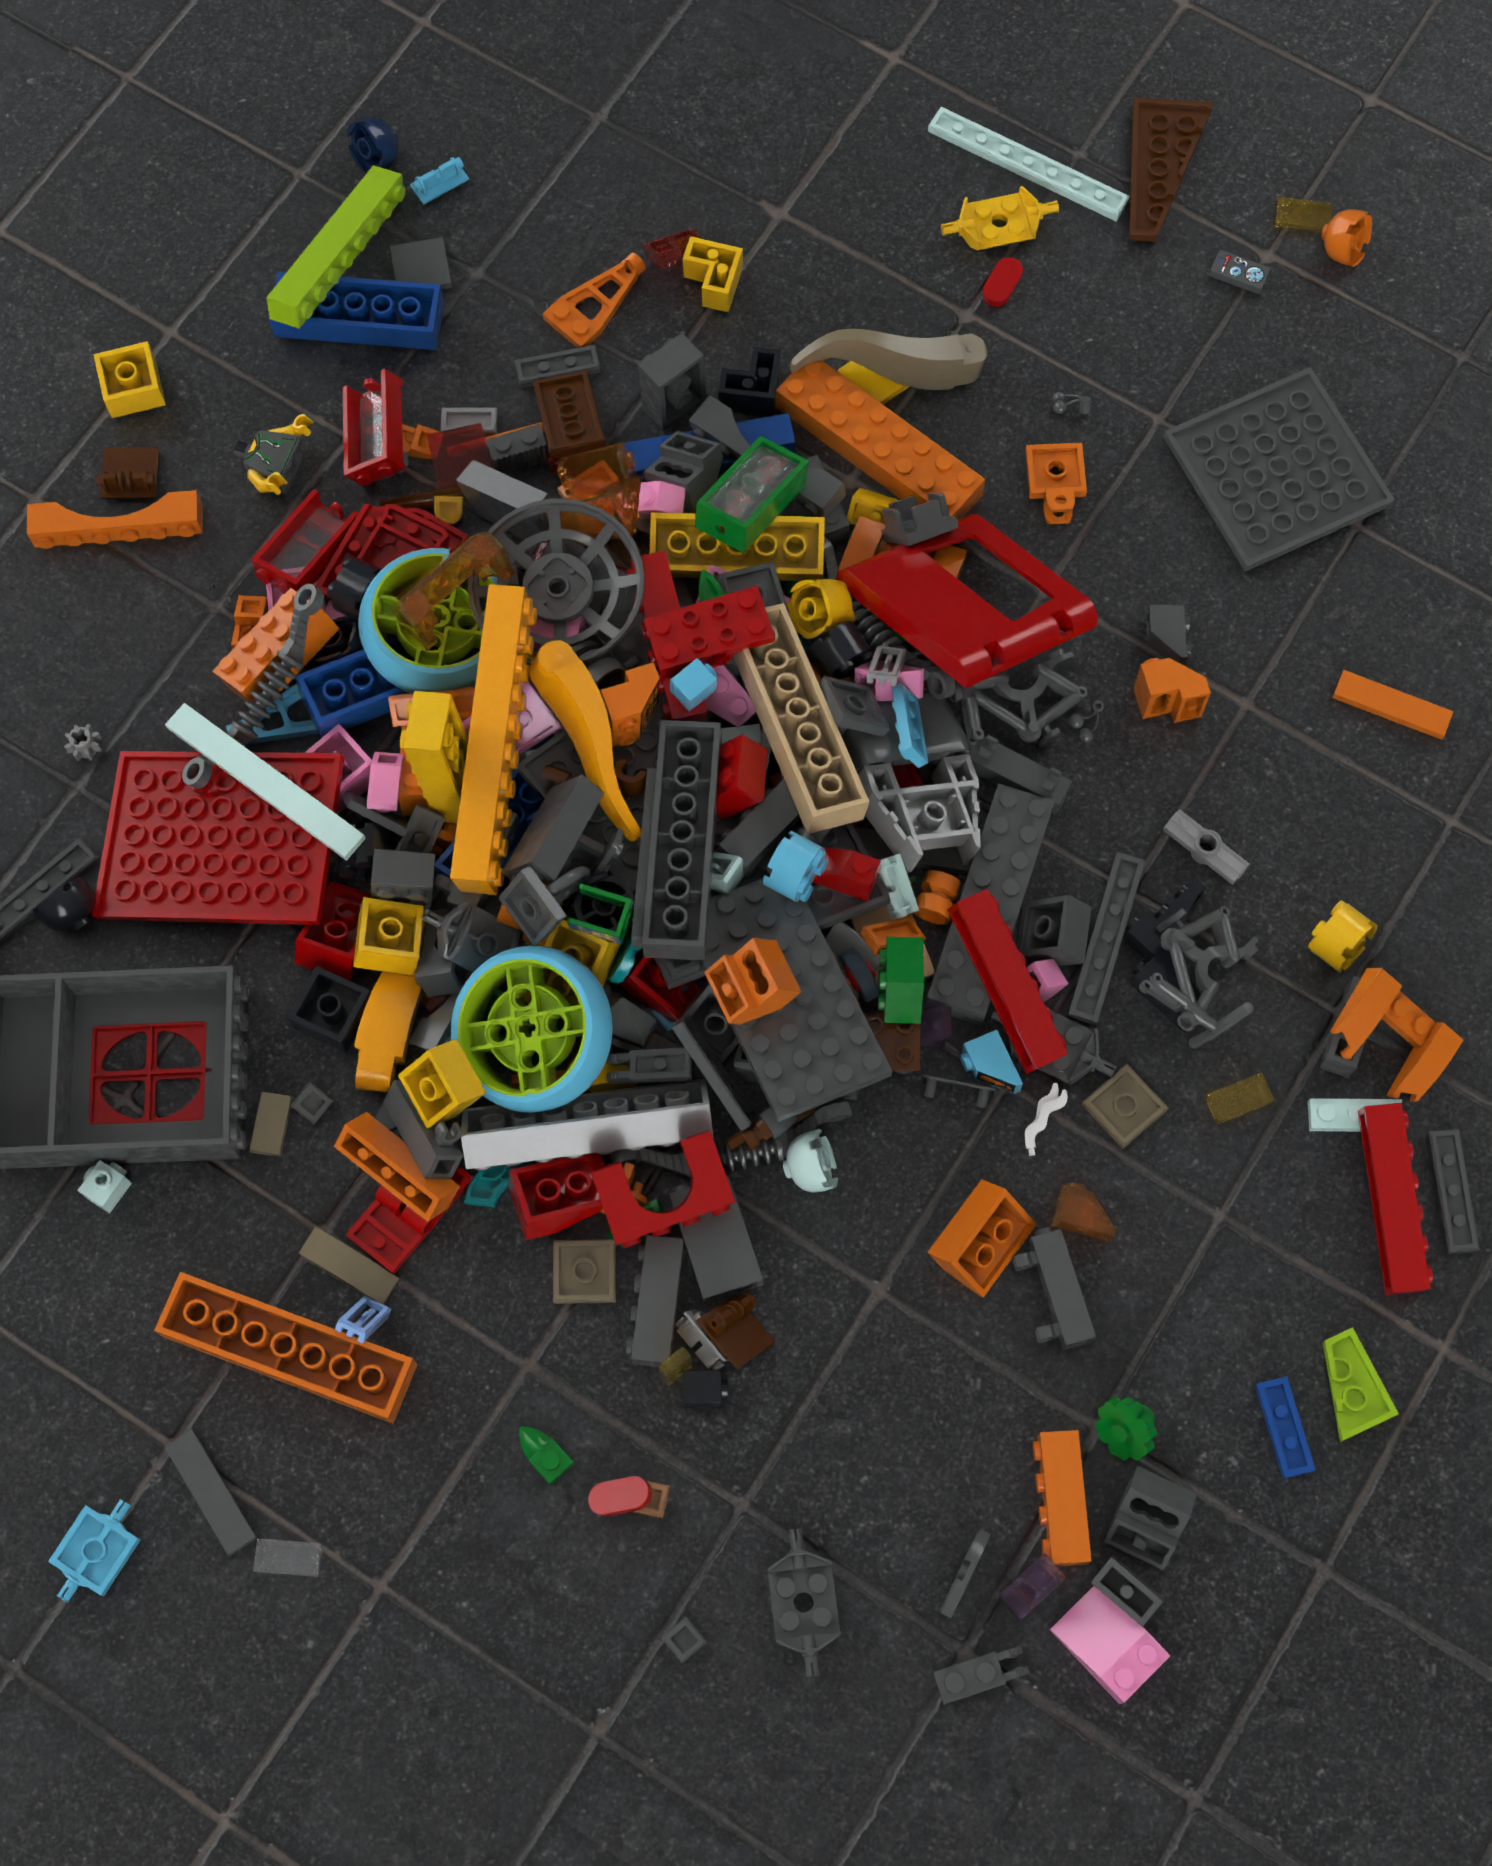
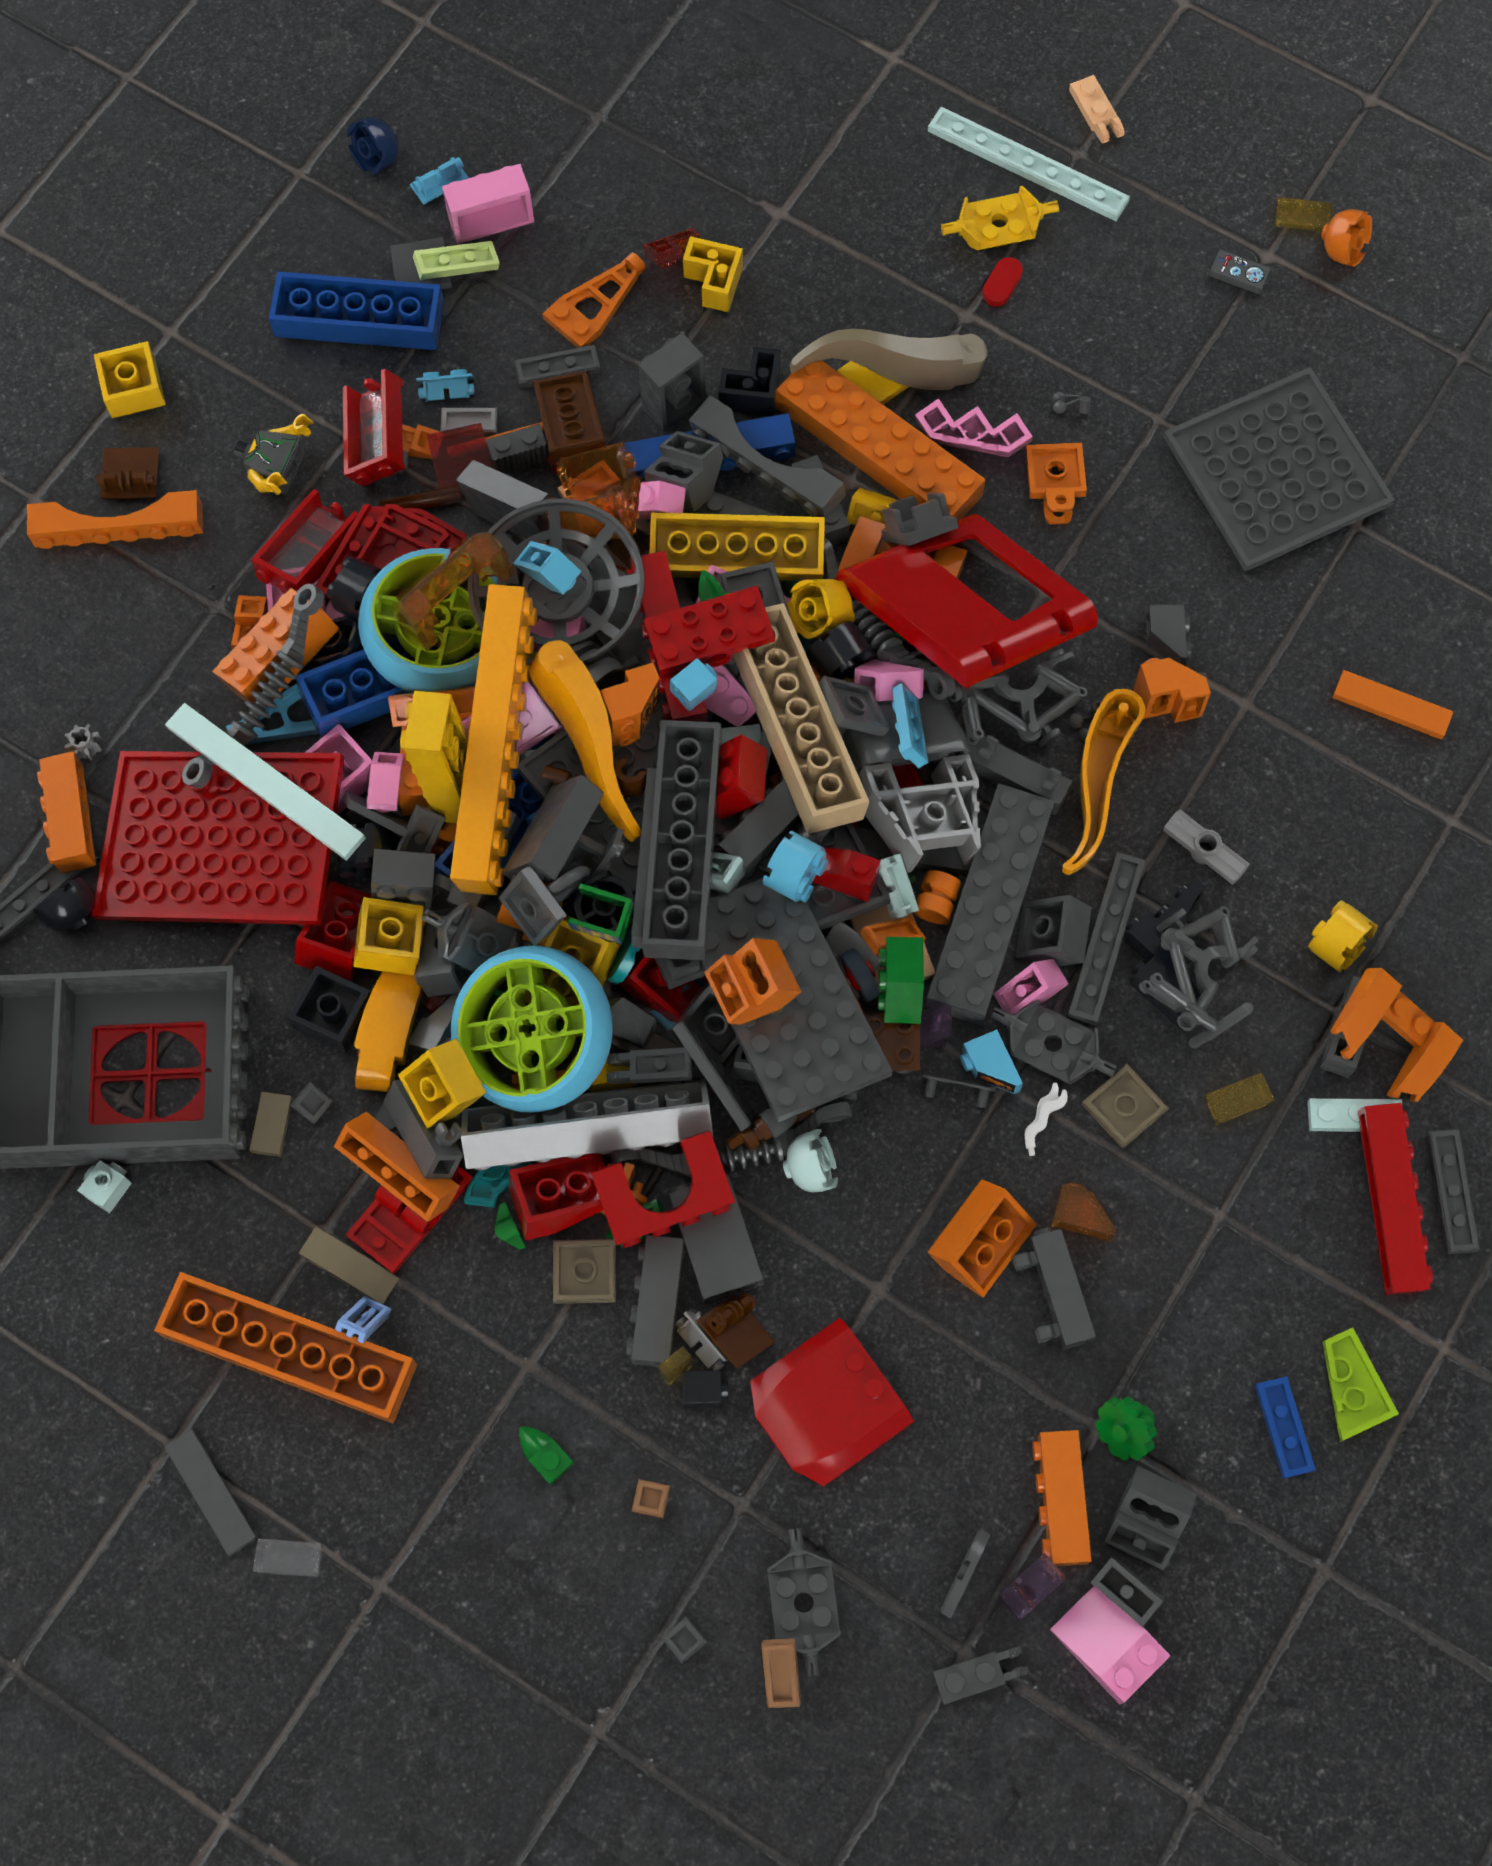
(66, 812): none -> orange brick
(94, 1550): medium azure plate -> none
(335, 247): lime brick -> none
(448, 508): yellow tile -> none
(456, 260): none -> yellowish green plate
(456, 382): none -> medium azure hinge
(488, 203): none -> bright pink piece
(506, 1228): none -> green piece
(548, 567): none -> medium azure slope
(620, 1496): tile -> none
(751, 494): brick -> none
(781, 1673): none -> medium nougat tile
(827, 1405): none -> red wedge
(885, 674): light grey tile -> none
(973, 431): none -> bright pink brick
(1007, 980): red brick -> none
(1096, 108): none -> light nougat hinge
(1103, 747): none -> light orange animal
(1161, 150): reddish brown wing -> none

